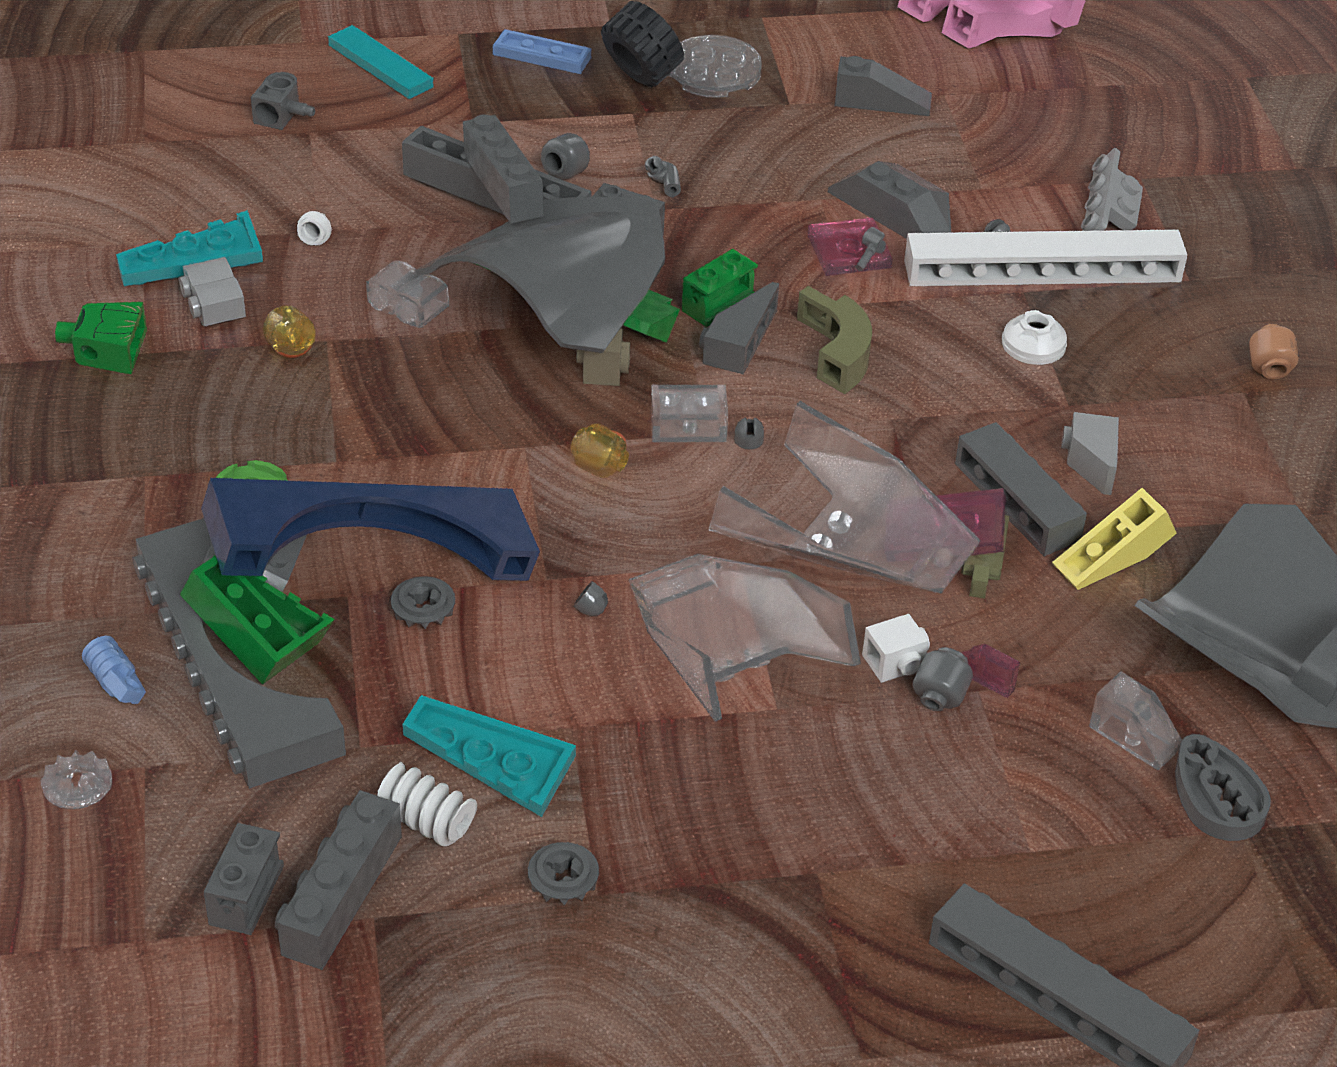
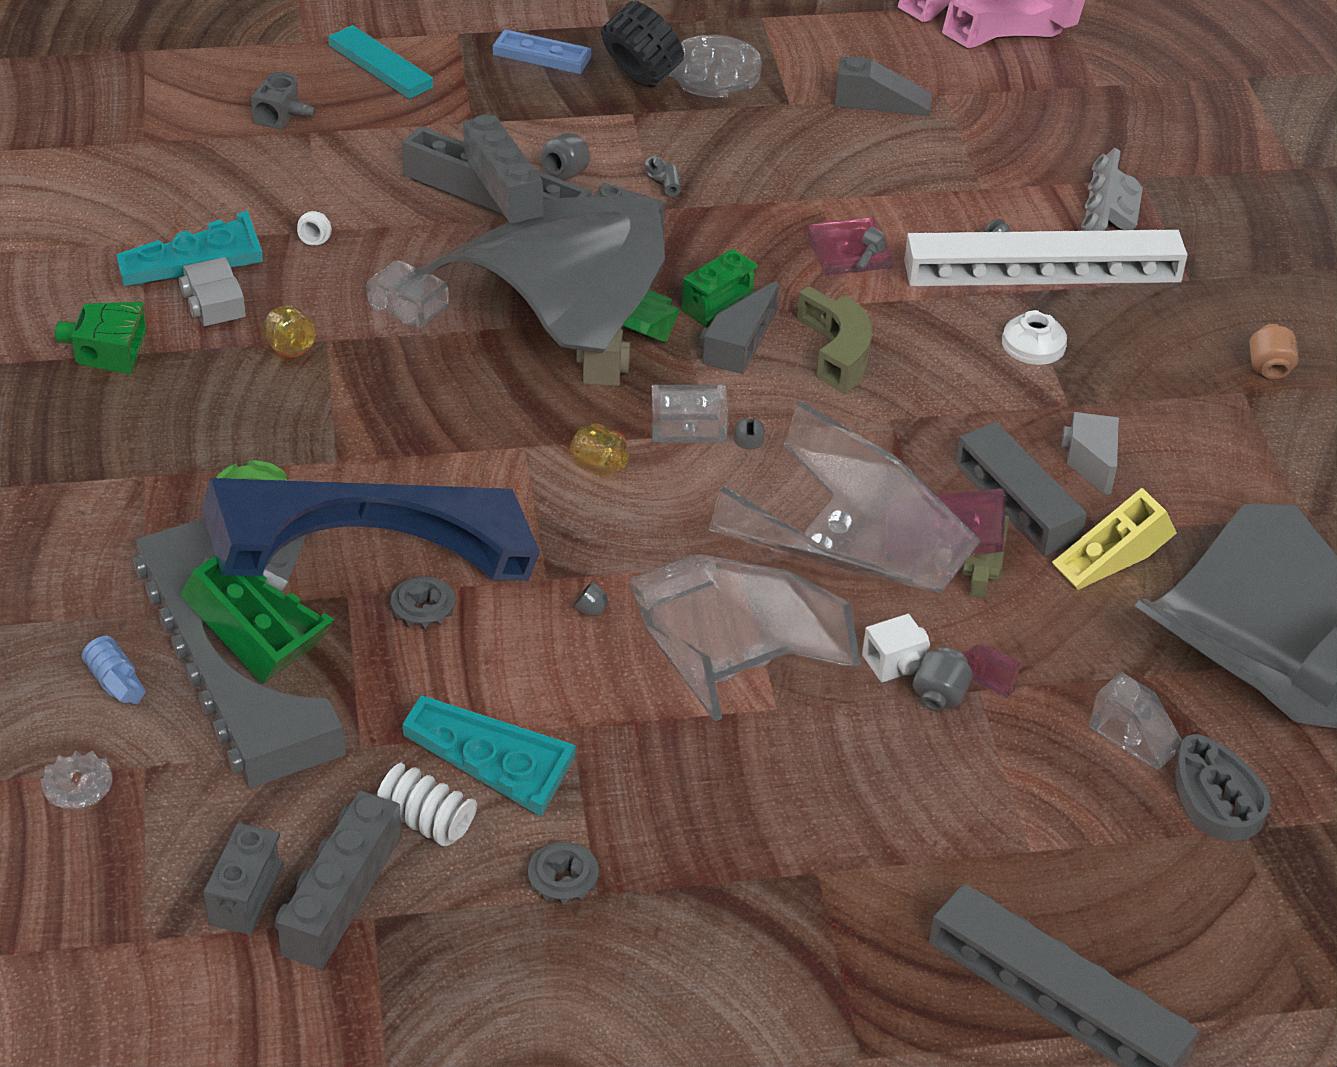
(896, 198): dark grey wedge -> none

